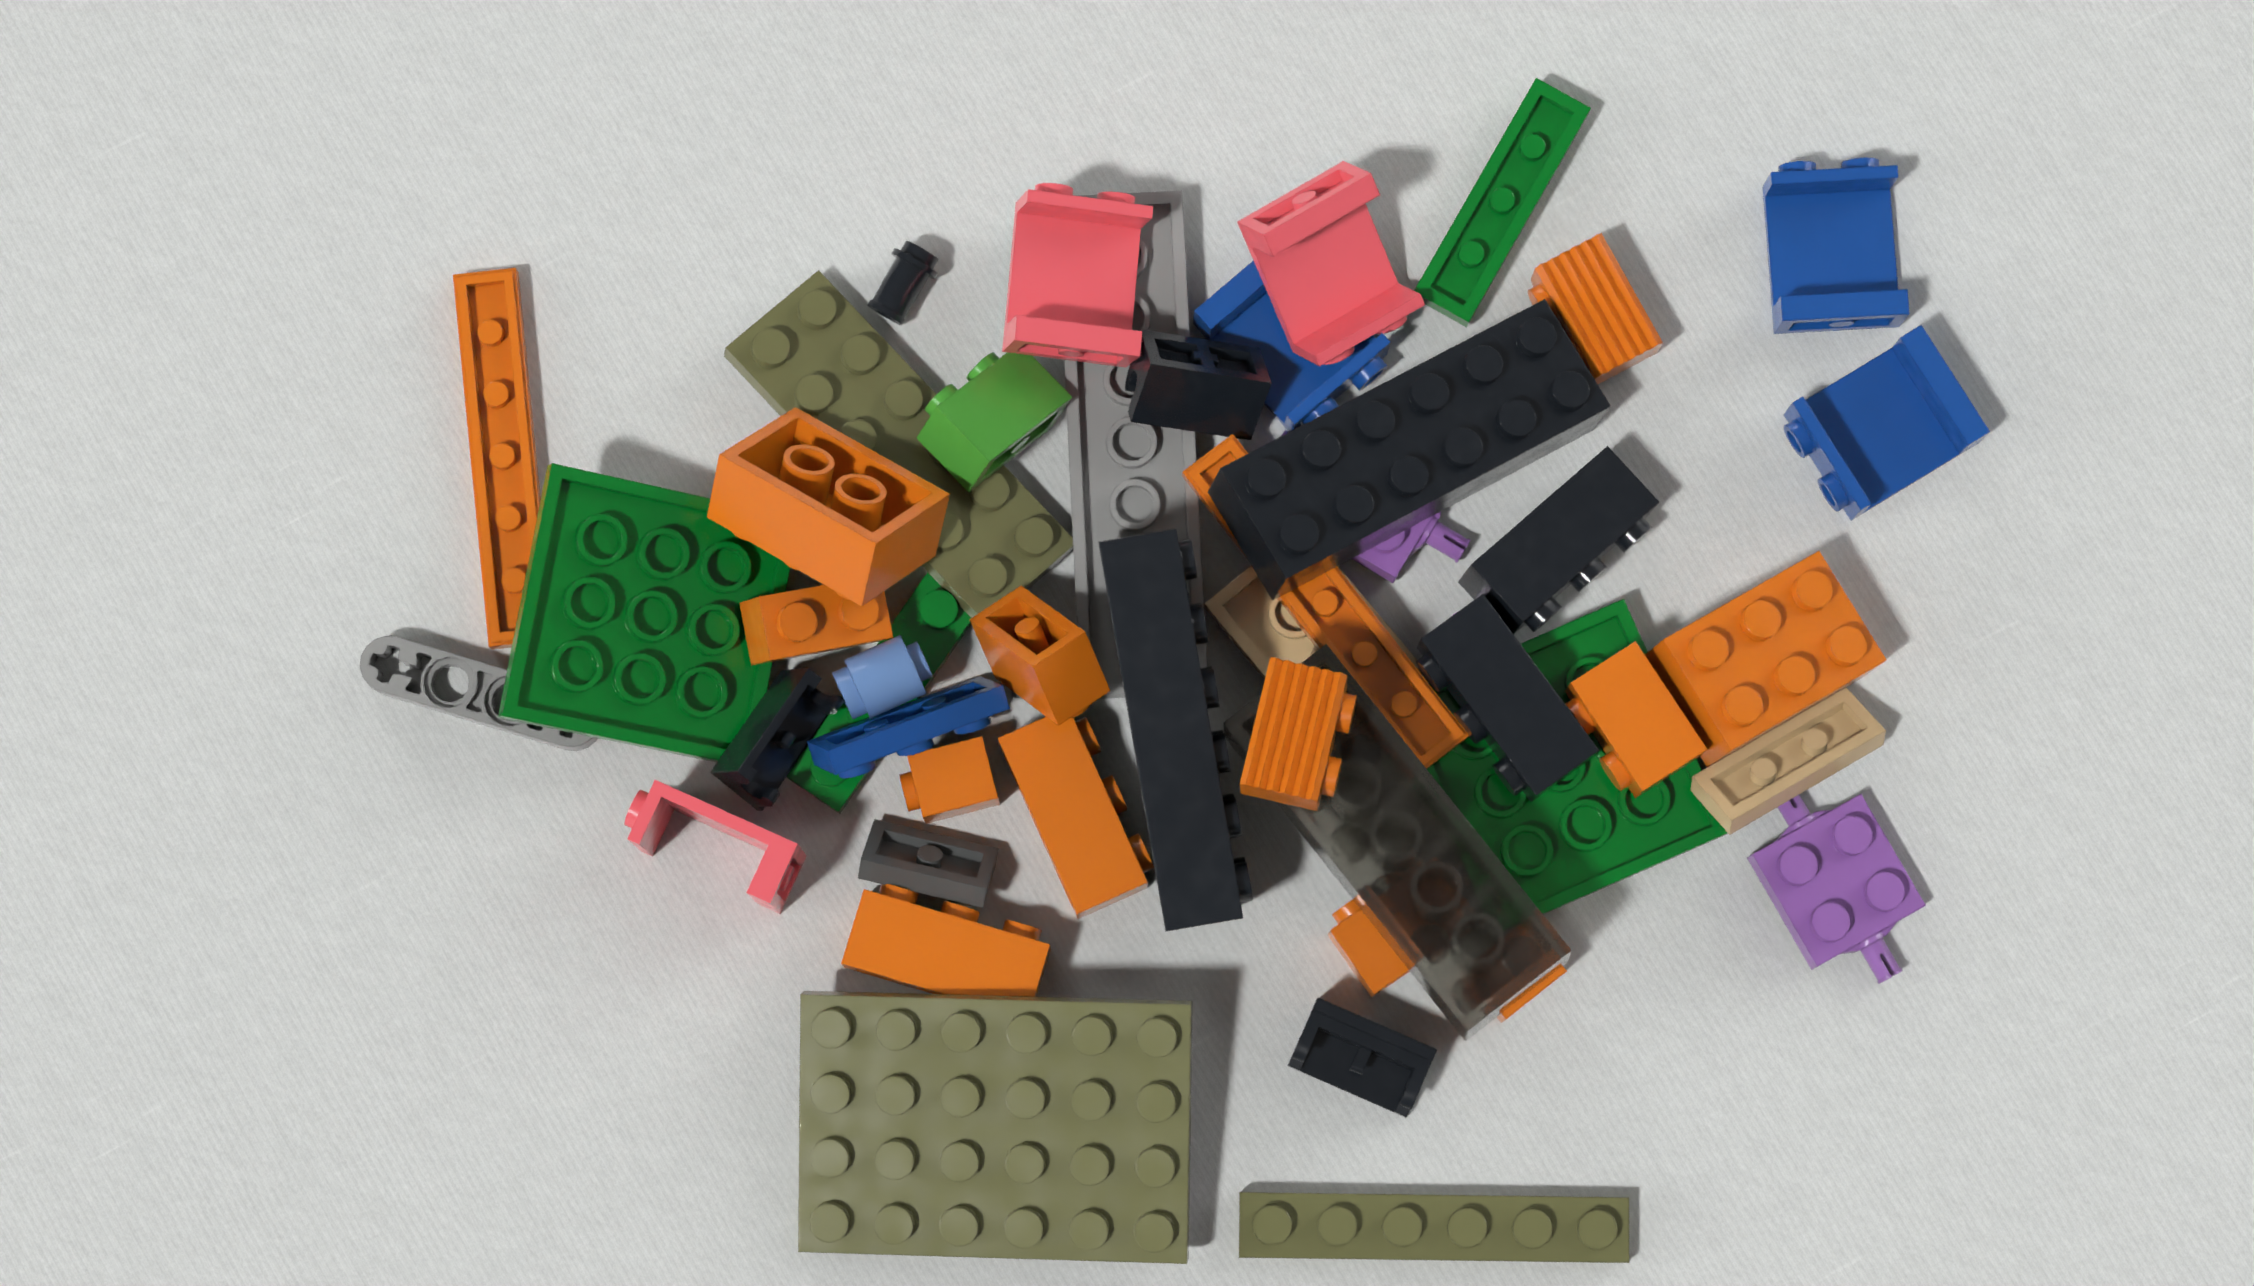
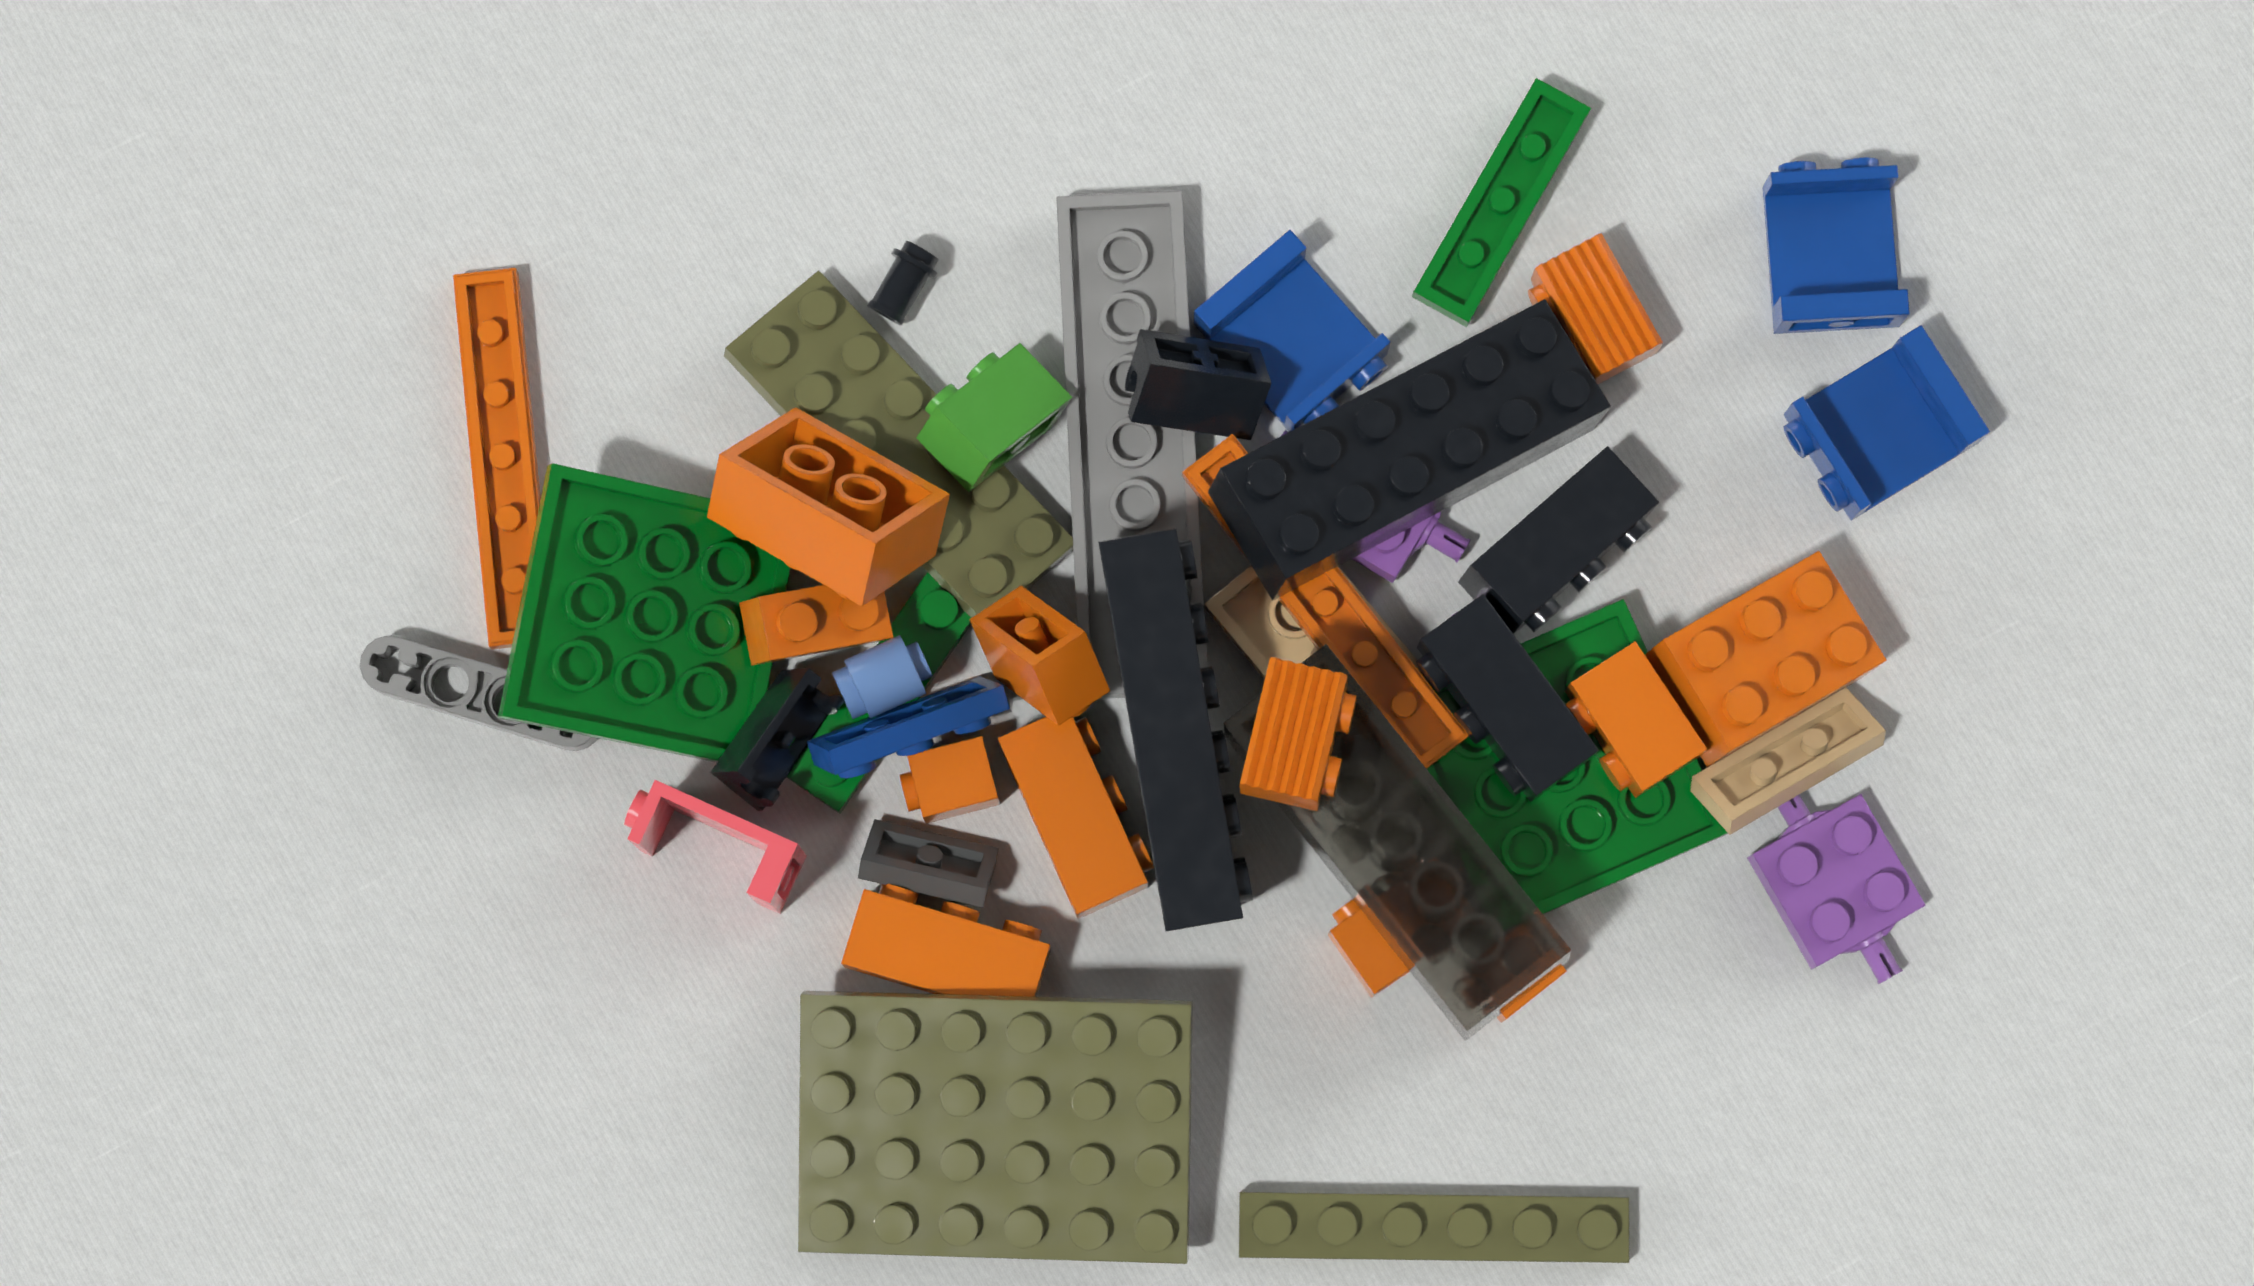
(1074, 276): coral panel -> none
(1327, 265): coral panel -> none
(1362, 1057): black hinge -> none

